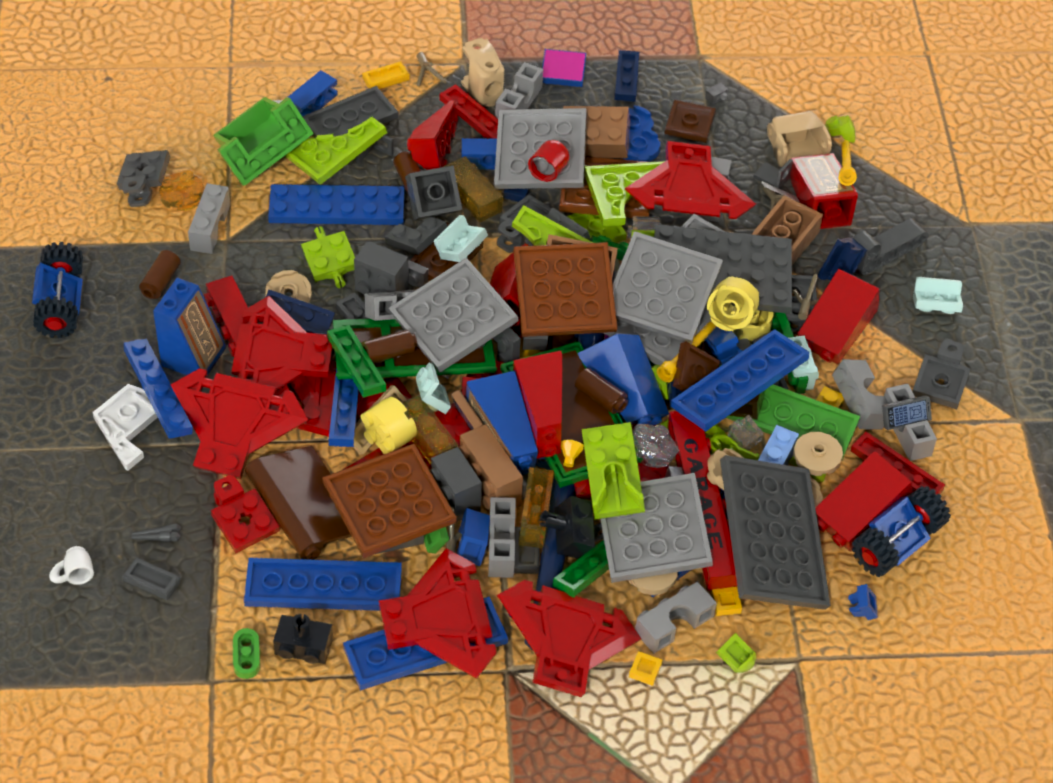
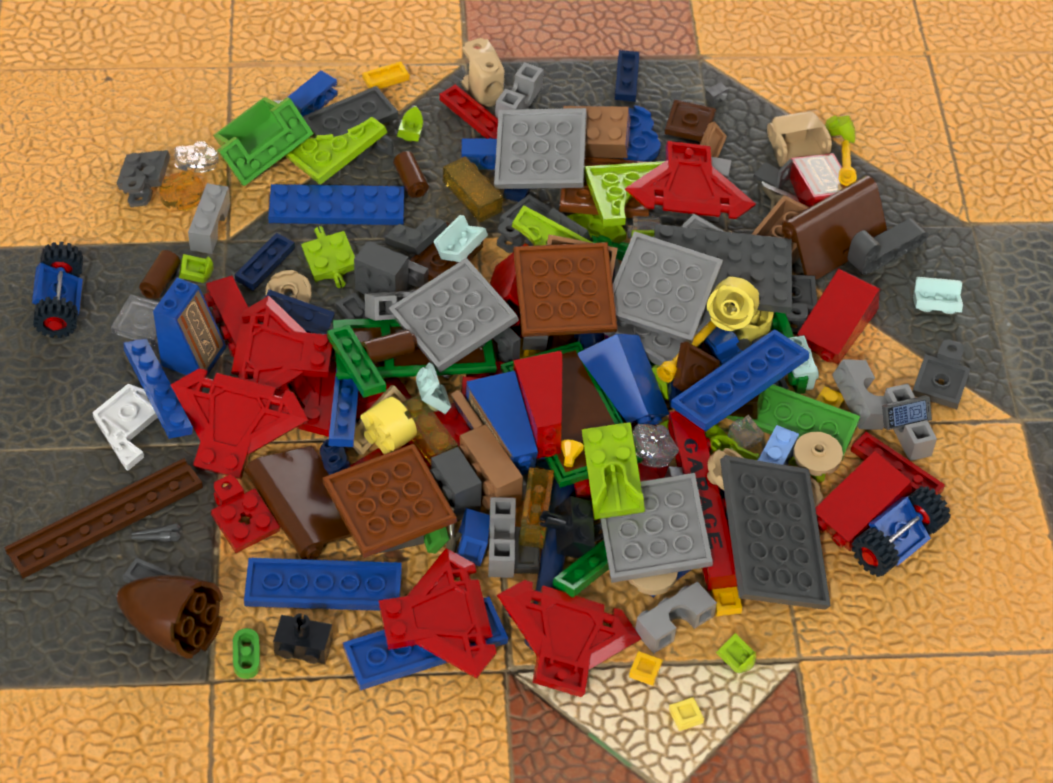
(76, 566): white piece -> none
(103, 518): none -> reddish brown plate
(136, 320): none -> clear plate
(173, 611): none -> reddish brown cylinder
(196, 268): none -> lime plate
(197, 157): none -> clear plate
(264, 261): none -> dark blue plate
(334, 458): none -> dark blue plate
(411, 125): none -> lime plate
(425, 65): dark tan plant -> none
(433, 137): red wedge -> none
(433, 192): dark grey brick -> none
(555, 154): red helmet -> none
(563, 67): dark pink tile -> none
(601, 391): reddish brown brick -> none
(686, 714): none -> light yellow tile
(715, 138): none -> medium nougat tile
(806, 303): dark tan plant -> none
(829, 226): none -> reddish brown door
(844, 256): dark blue hinge -> none
(866, 603): blue tile -> none

